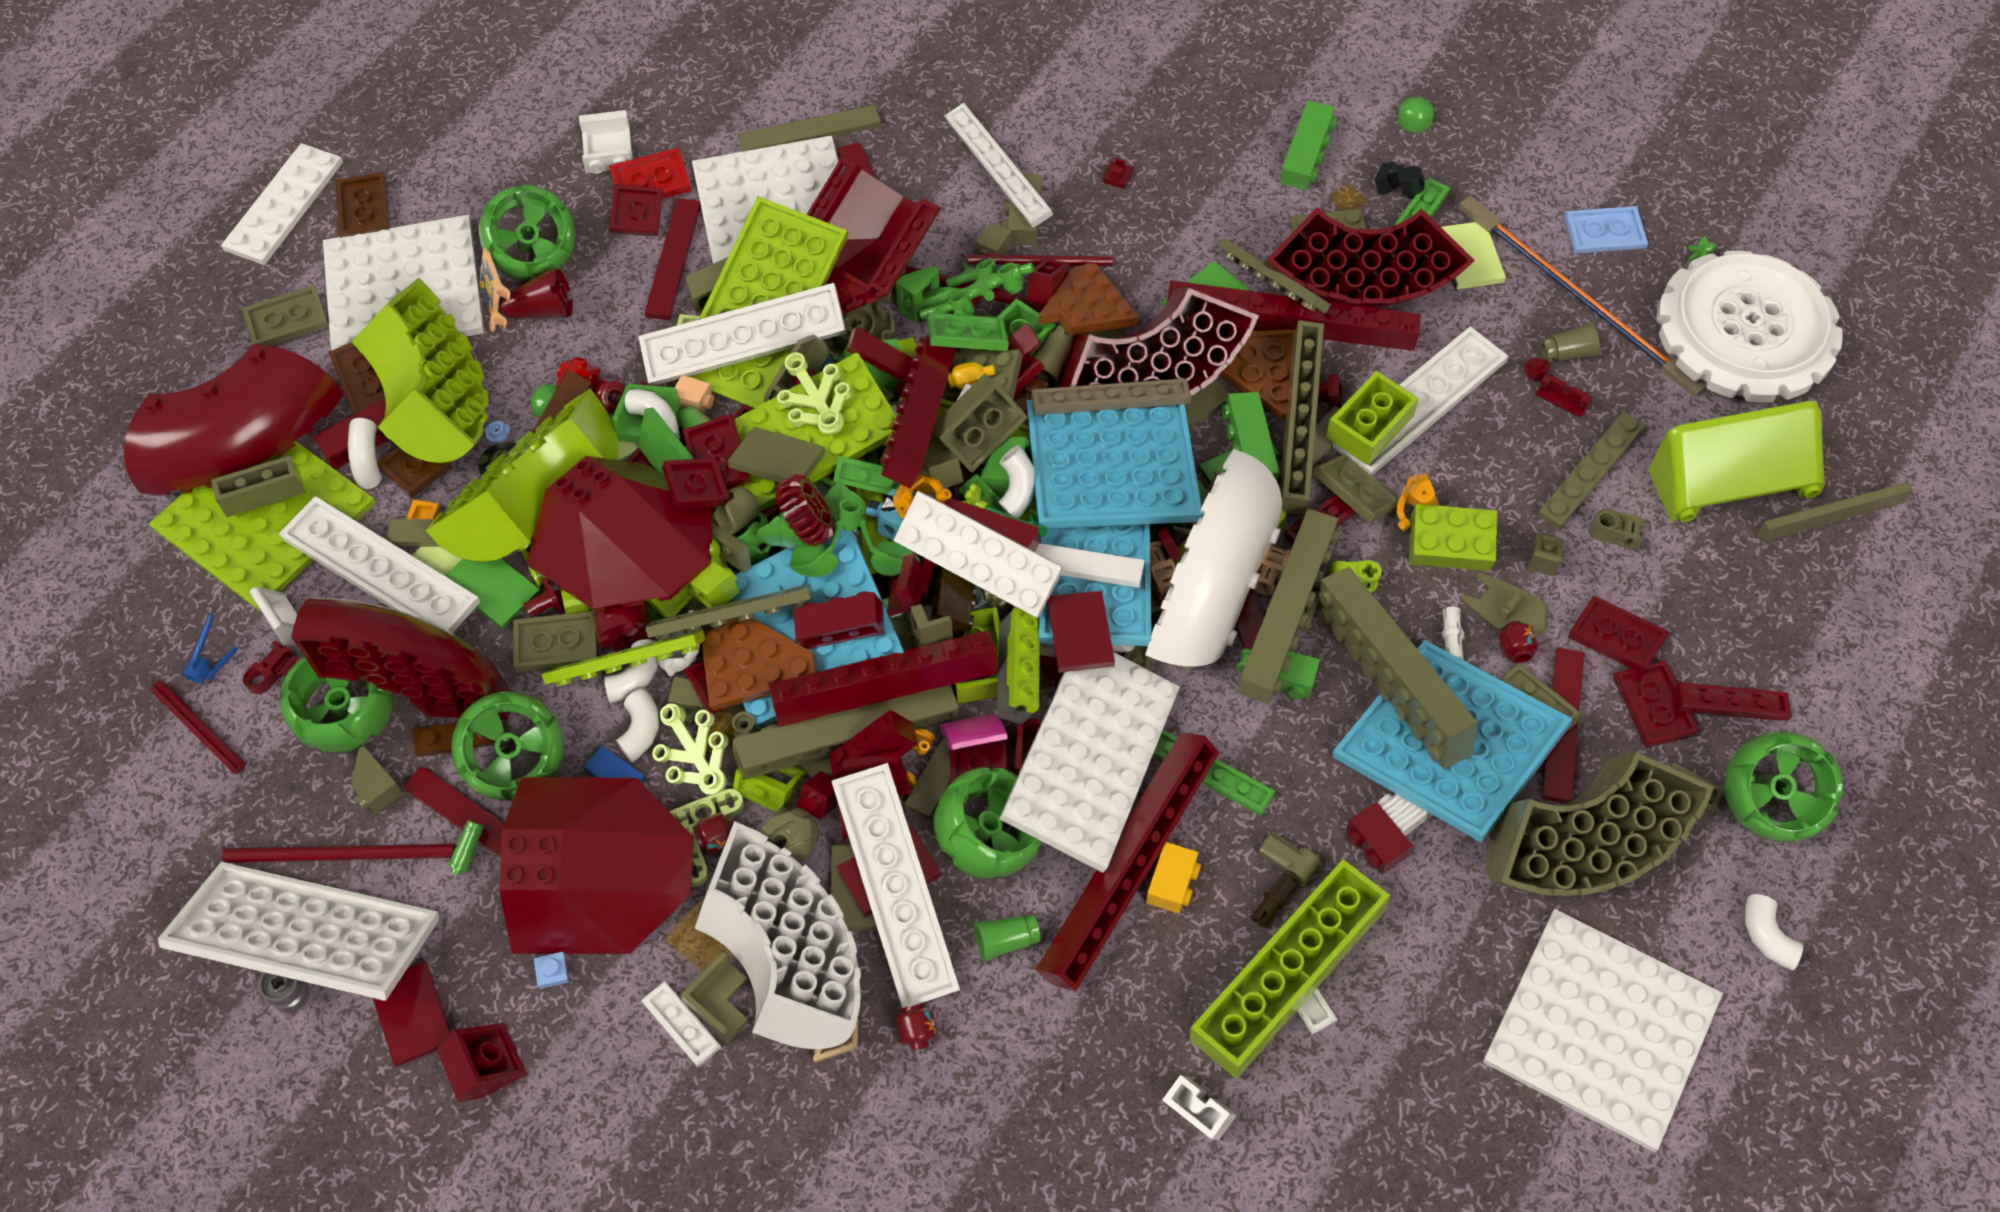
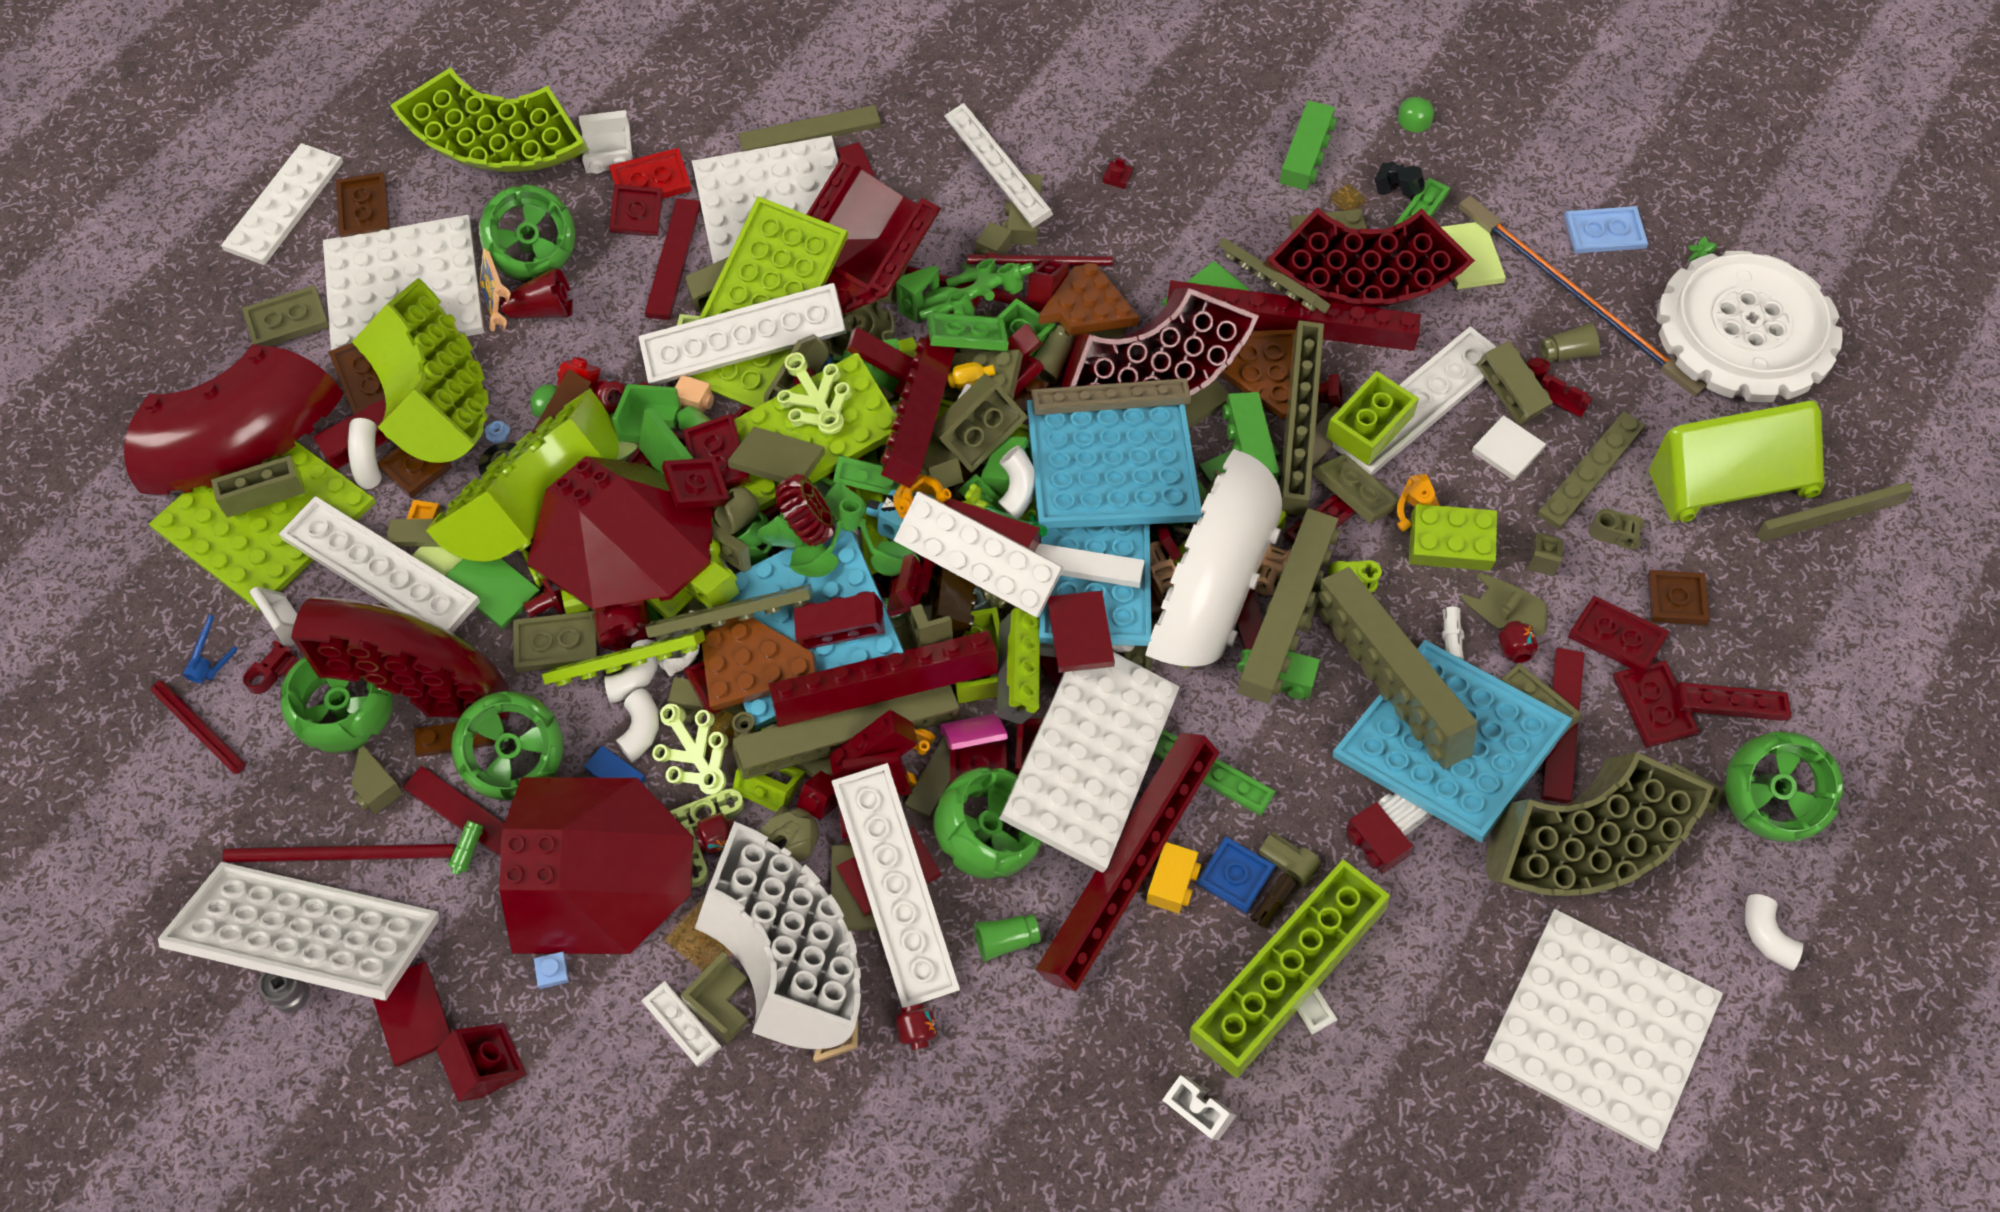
(489, 129): none -> lime brick
(638, 400): white cylinder -> none
(1235, 874): none -> blue tile
(1508, 447): none -> white tile
(1514, 383): none -> olive brick
(1678, 597): none -> reddish brown plate

